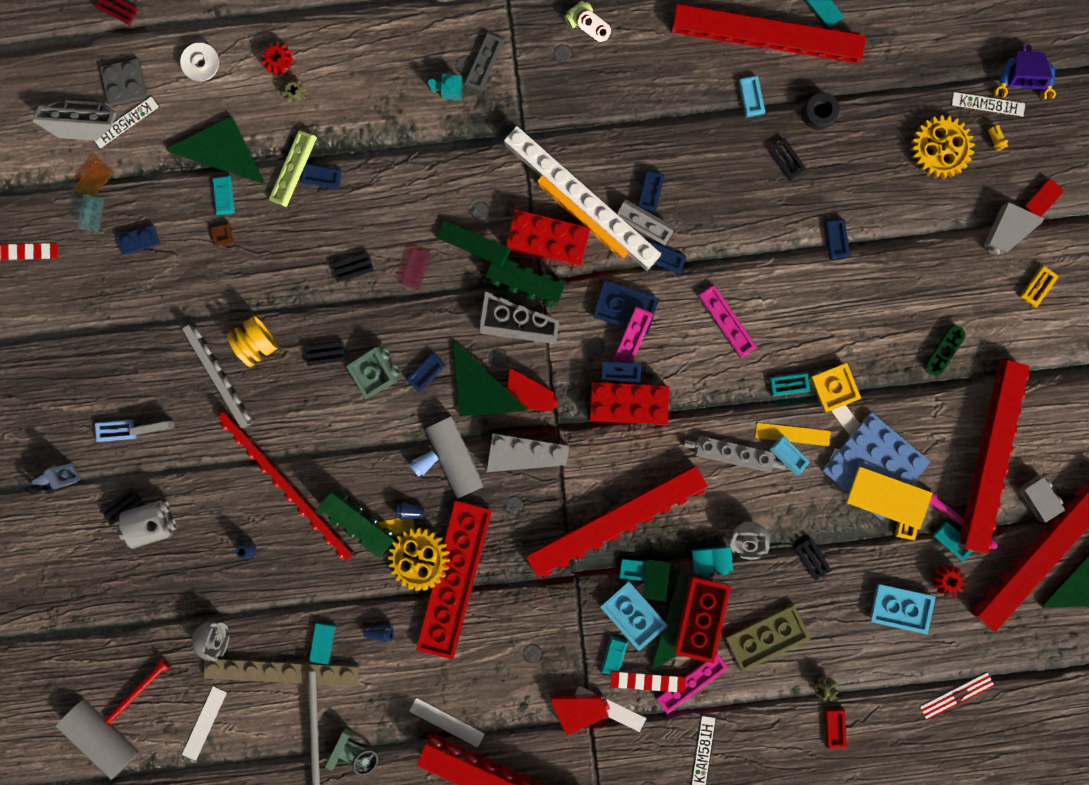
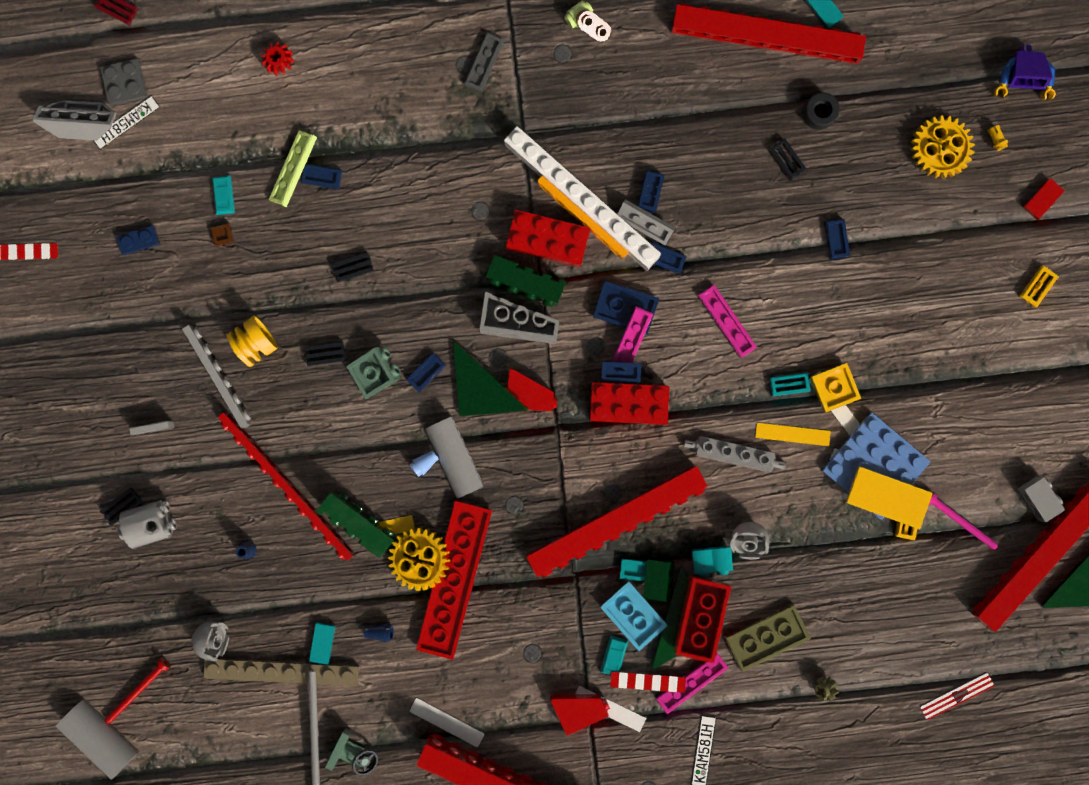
(57, 477): sand blue piece -> none
(90, 213): clear light blue hips -> none
(93, 179): clear orange tile -> none
(97, 430): light blue tile -> none
(193, 56): white dish -> none
(204, 723): white sticker -> none
(220, 148): dark green tile -> none
(298, 93): olive gear -> none
(408, 511): dark blue cone -> none
(416, 269): clear pink tile -> none
(450, 87): teal brick -> none
(473, 243): dark green tile -> none
(523, 453): light grey wedge -> none
(751, 96): medium azure tile -> none
(790, 455): medium azure tile -> none
(821, 572): black tile -> none
(835, 728): red tile -> none
(902, 608): medium azure plate -> none
(942, 577): red gear -> none
(947, 336): dark green beam -> none
(950, 539): teal tile -> none
(988, 104): sticker -> none
(994, 456): red brick -> none
(1010, 228): light grey slope -> none

